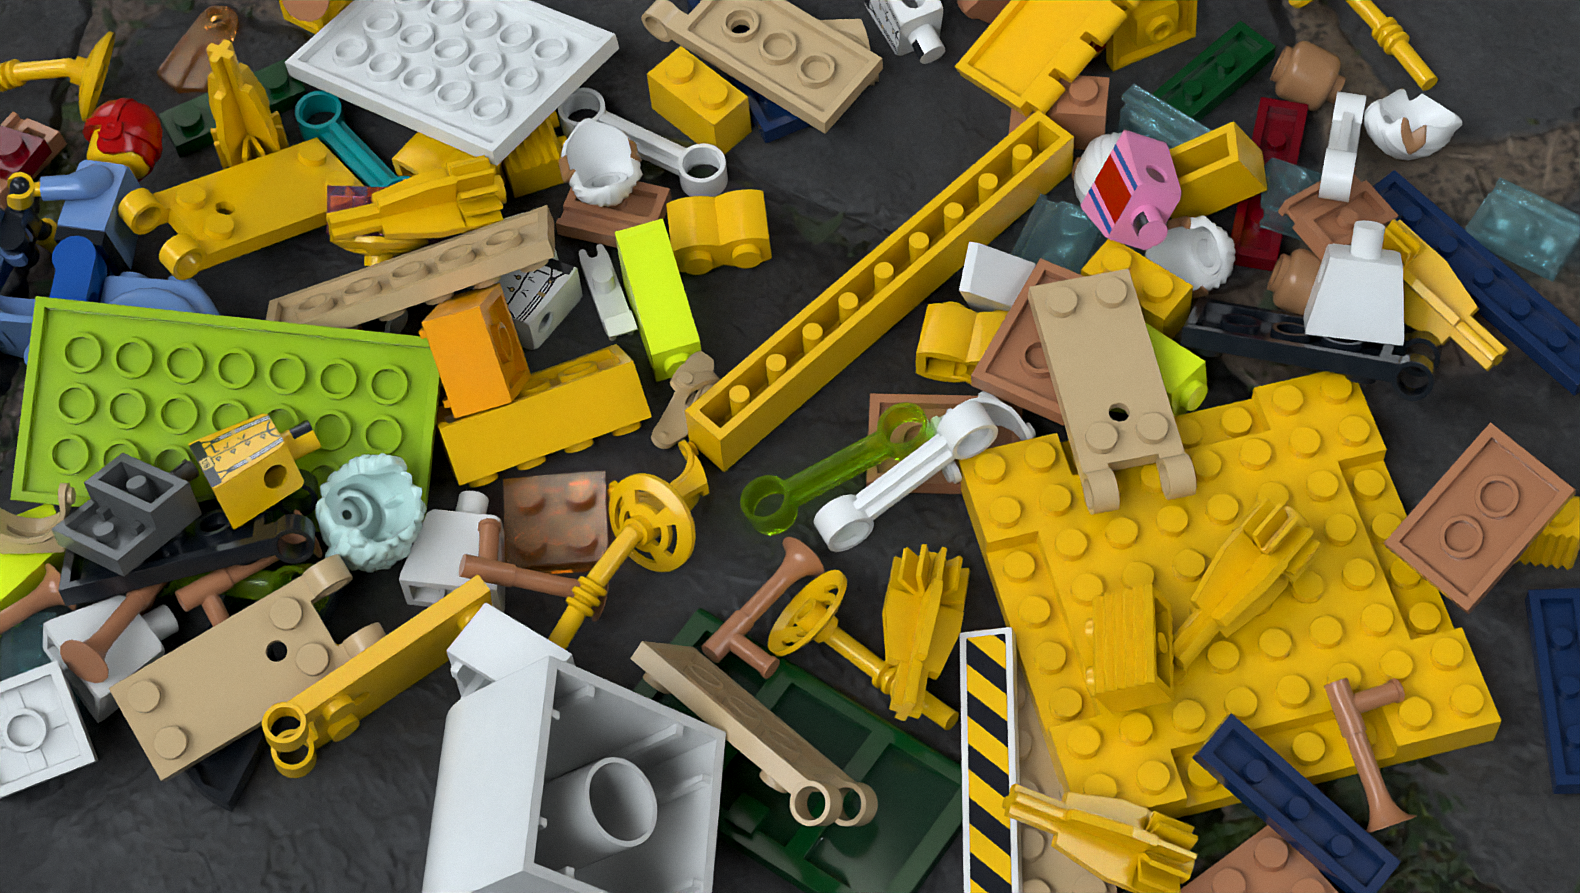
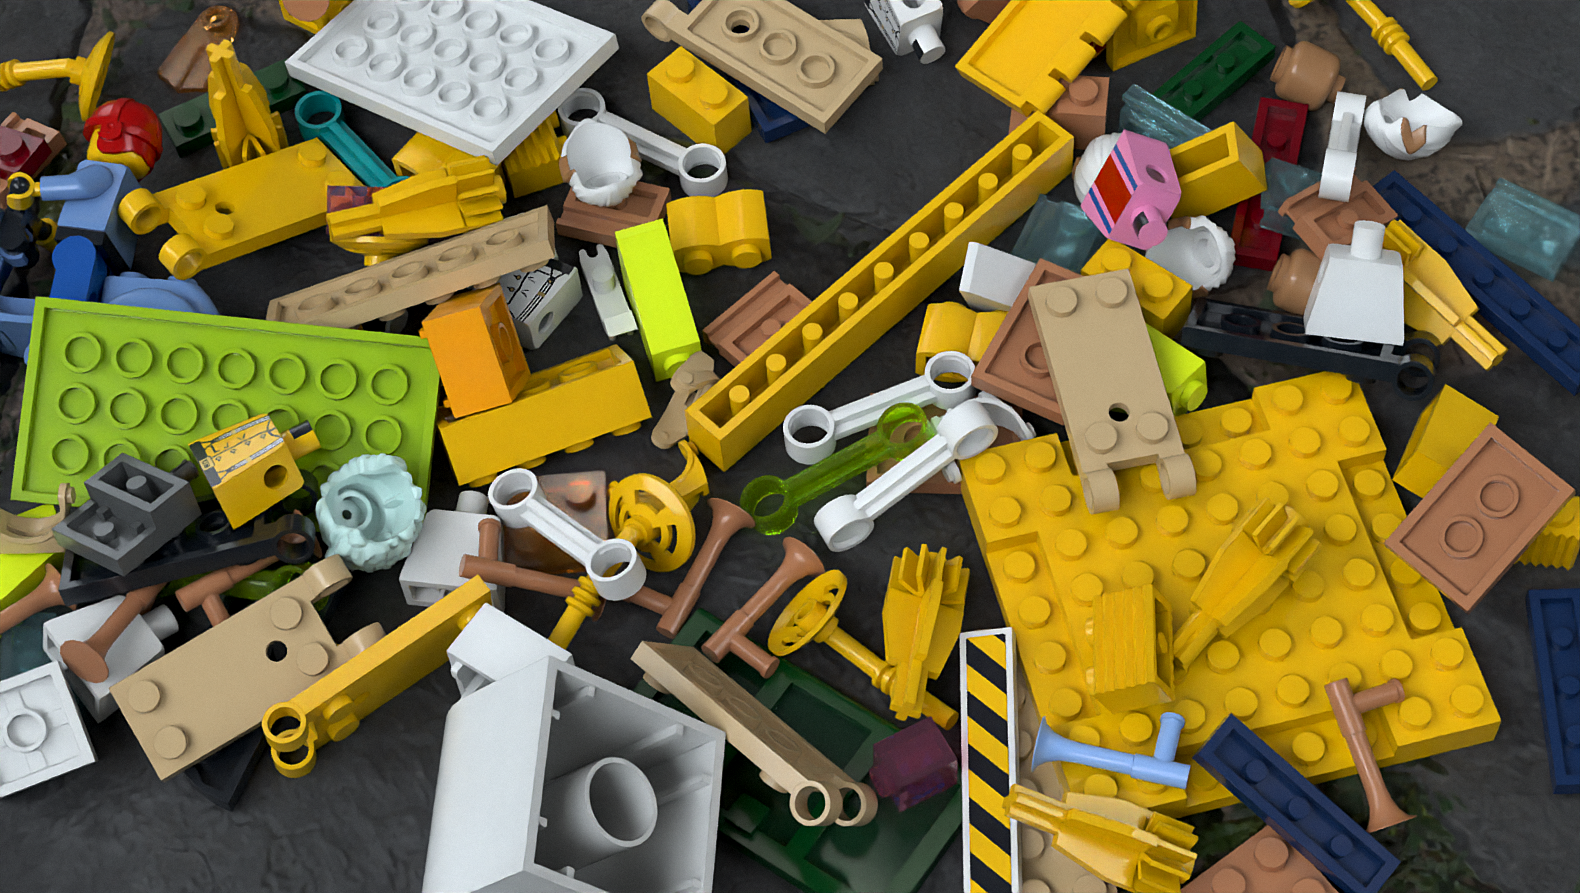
(567, 534): none -> white piece
(675, 610): none -> nougat piece
(754, 318): none -> nougat plate
(867, 411): none -> white piece
(913, 764): none -> clear pink brick
(1155, 769): none -> light blue piece
(1440, 438): none -> yellow brick

